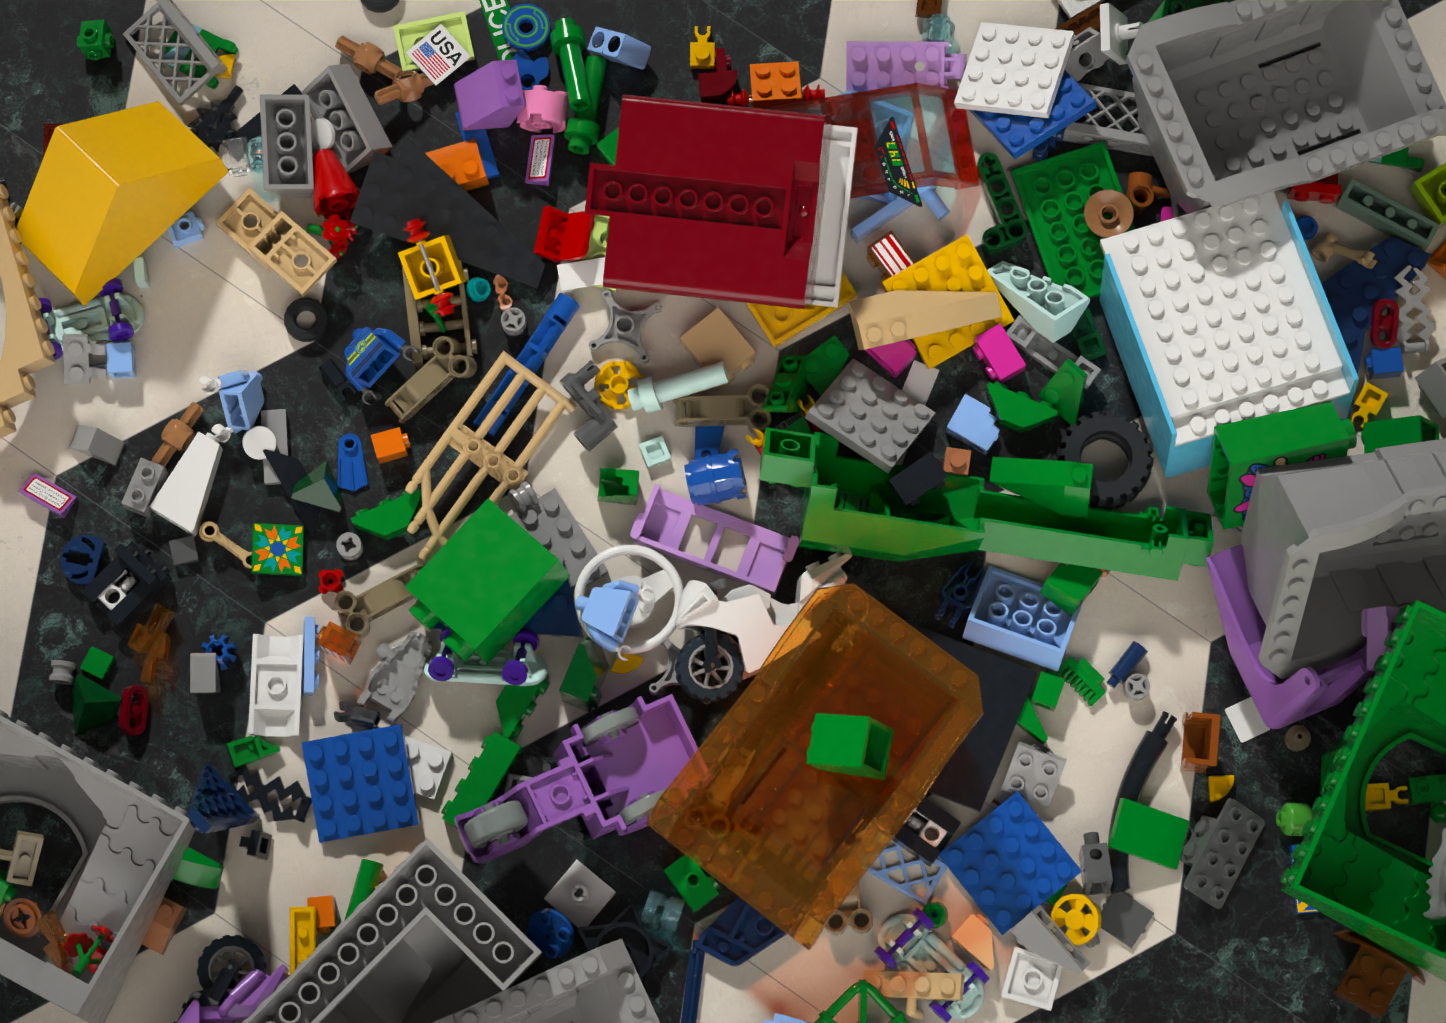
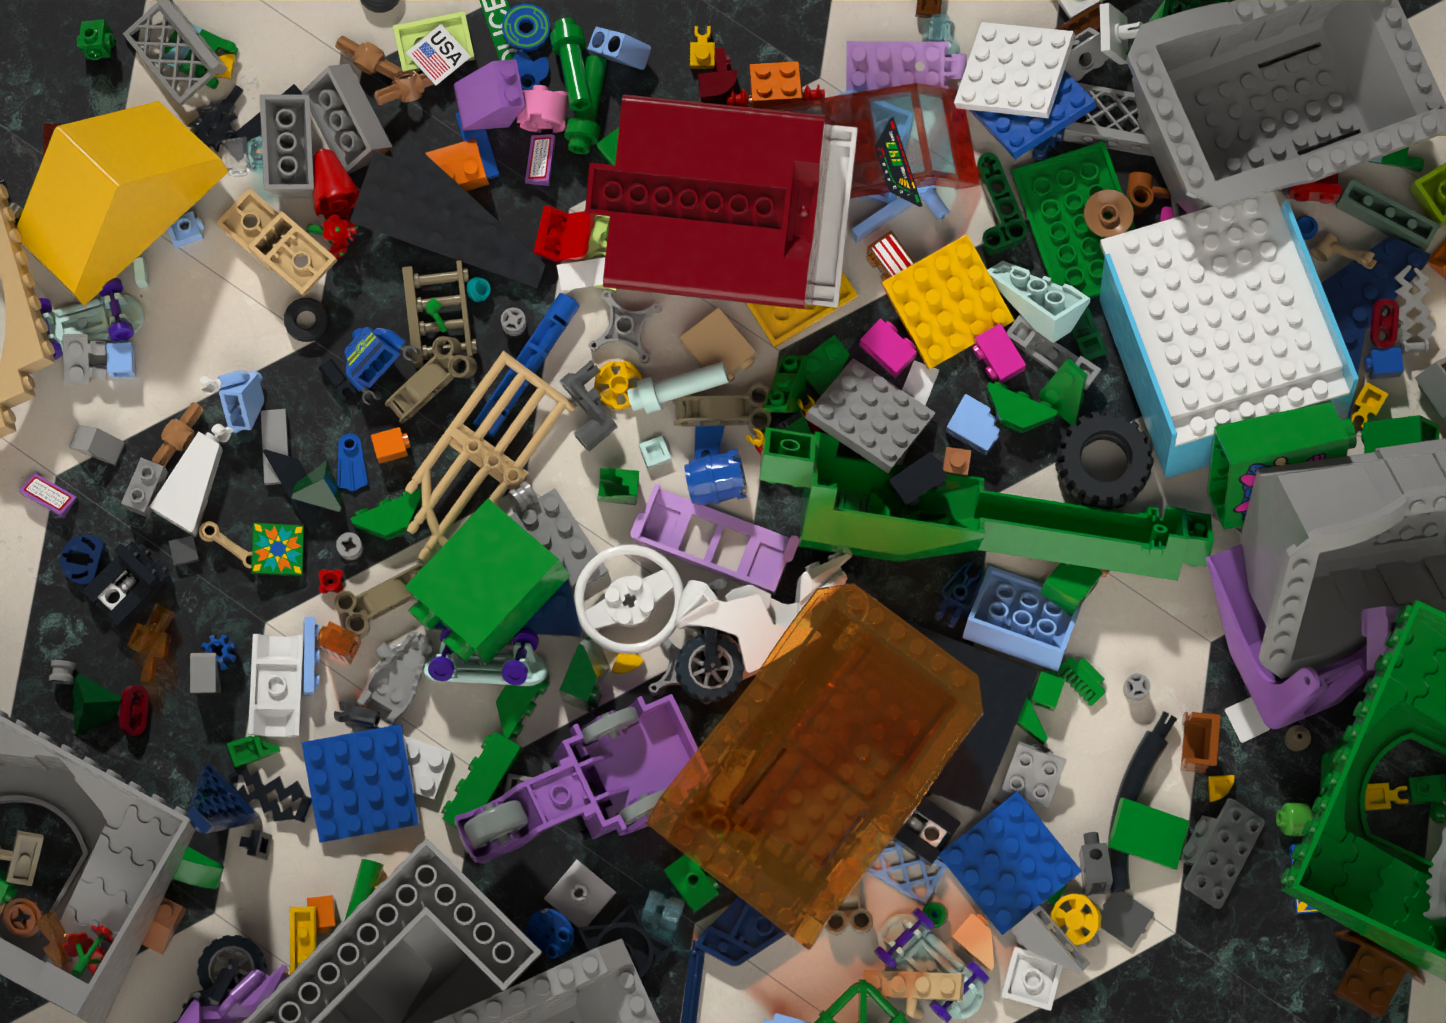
(97, 663): green tile -> none
(257, 440): white piece -> none
(322, 134): white piece -> none
(431, 267): yellow brick -> none
(501, 286): nougat piece -> none
(610, 612): light blue torso -> none
(850, 745): green slope -> none
(914, 314): tan wedge -> none
(1049, 483): green wedge -> none
(1126, 664): dark blue cylinder -> none

